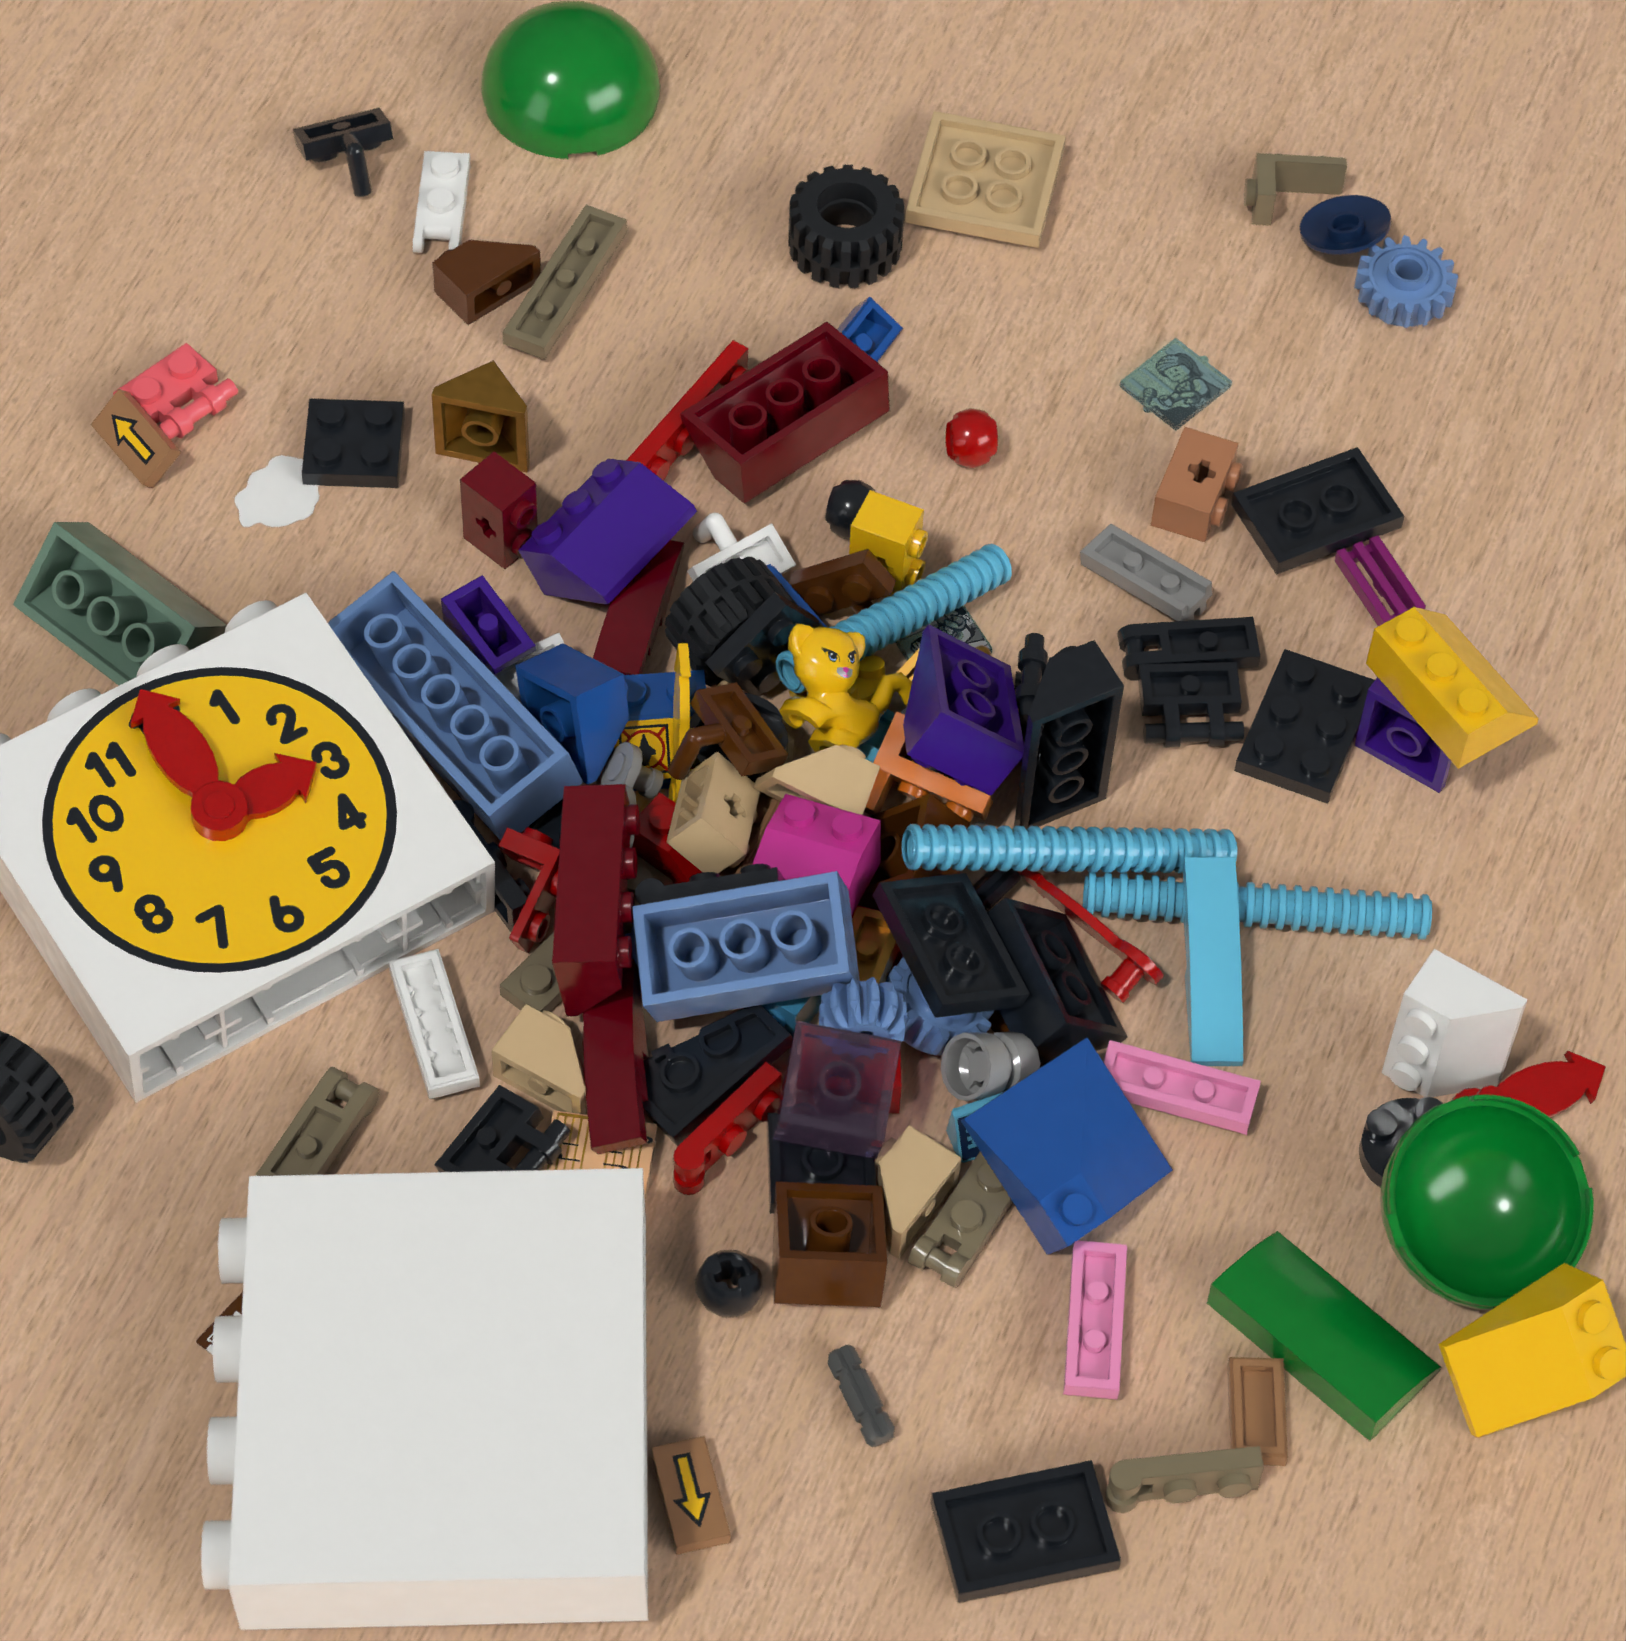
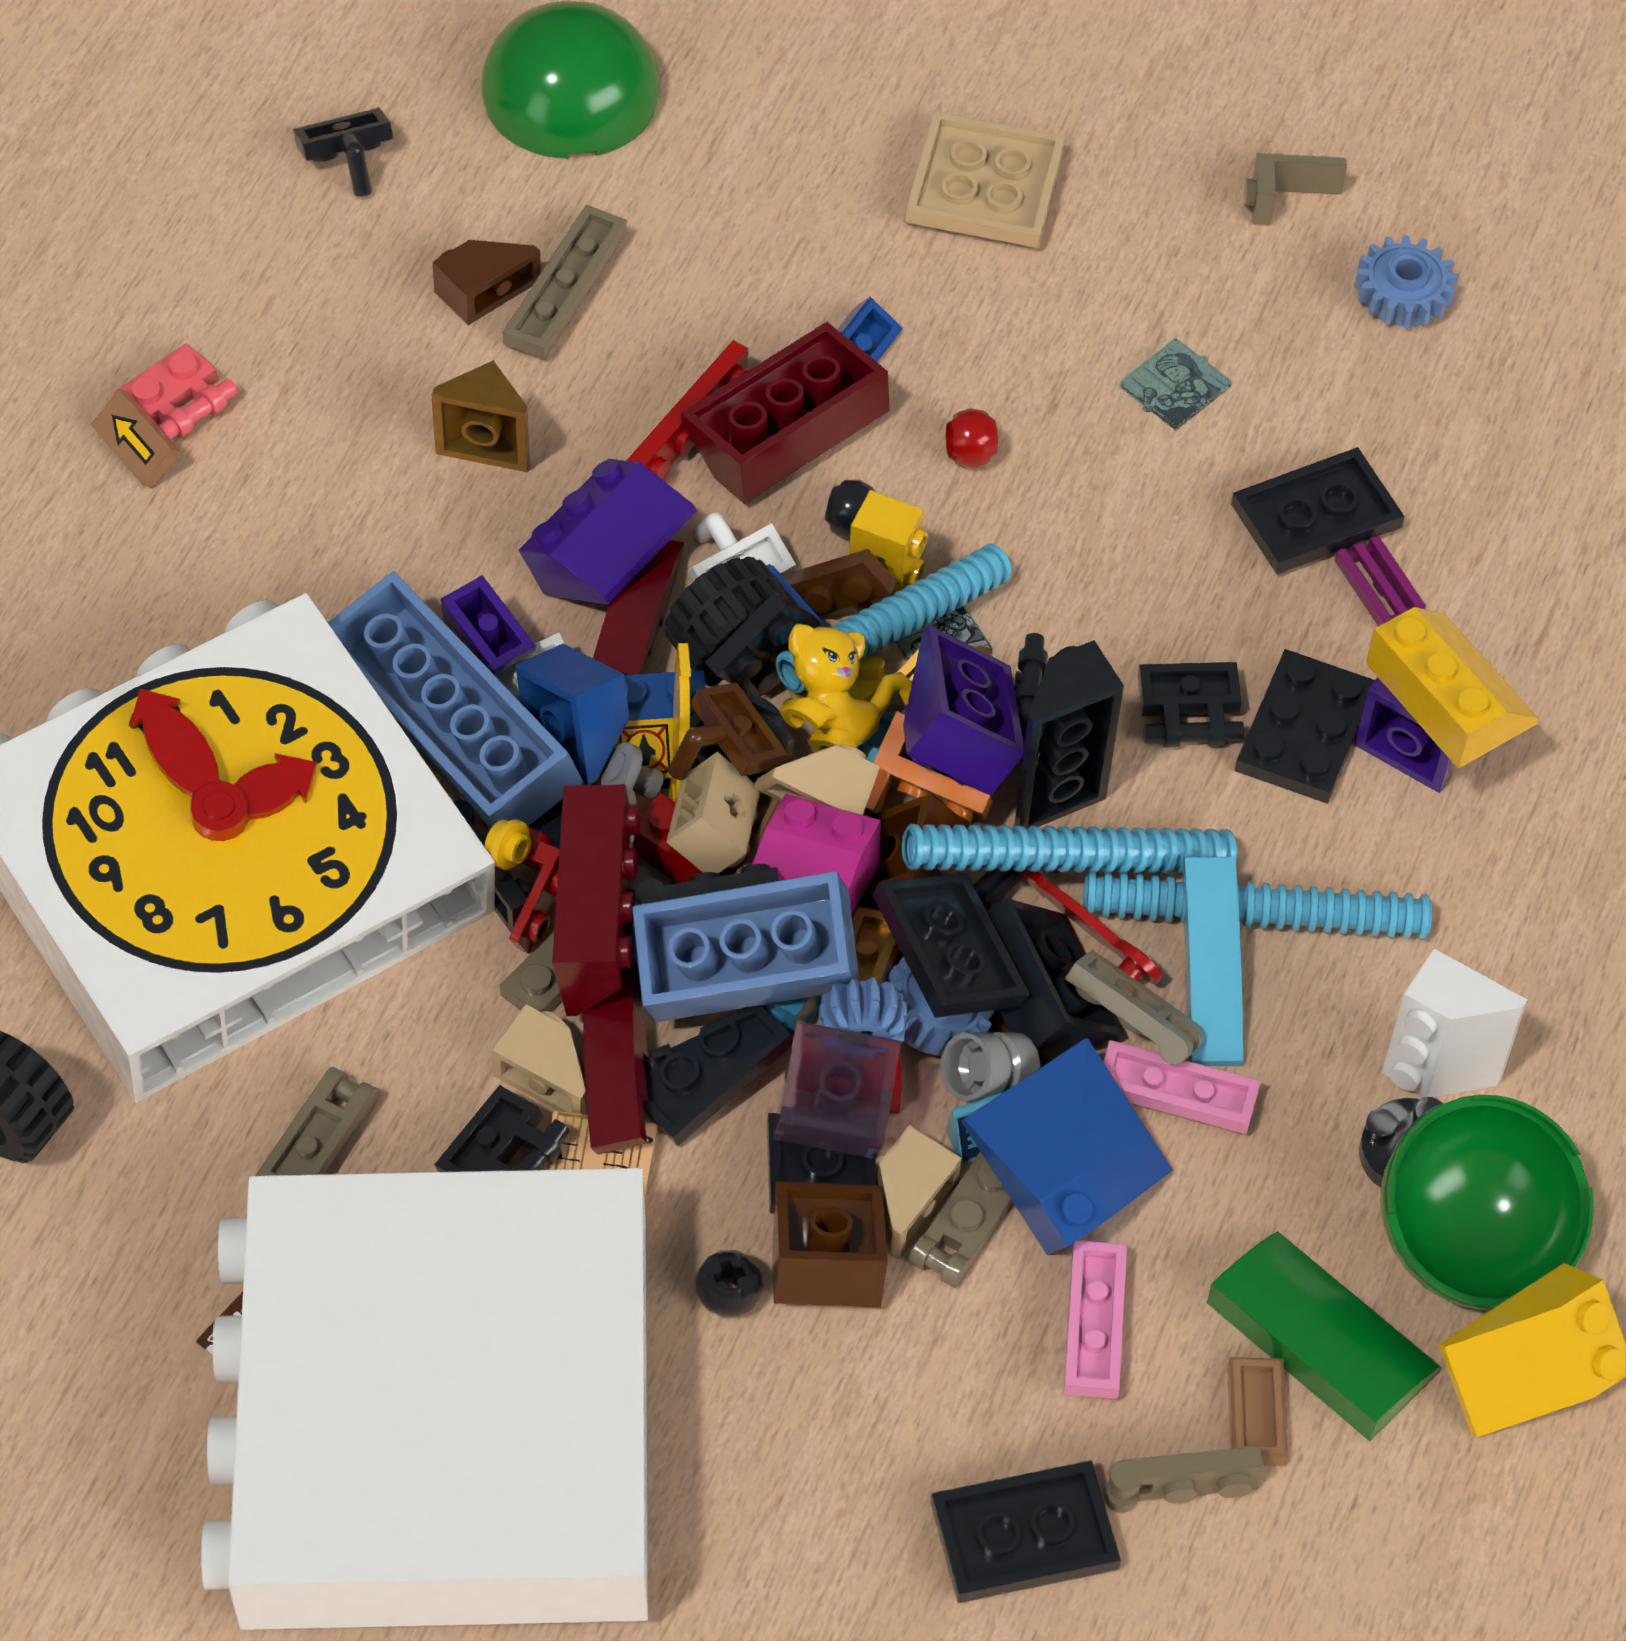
(108, 602): sand green slope -> none
(276, 495): white sticker -> none
(353, 443): black plate -> none
(434, 1024): white plate -> none
(441, 198): white hinge -> none
(498, 509): dark red brick -> none
(508, 843): none -> yellow plate
(690, 1495): medium nougat tile -> none
(726, 1128): red plate -> none
(851, 199): black tyre -> none
(861, 1395): dark grey axle -> none
(1136, 1007): none -> dark tan plate
(1147, 574): light grey hinge -> none
(1190, 643): black plate -> none
(1195, 485): nougat brick -> none
(1345, 224): dark blue dish -> none
(1549, 1085): red brick -> none

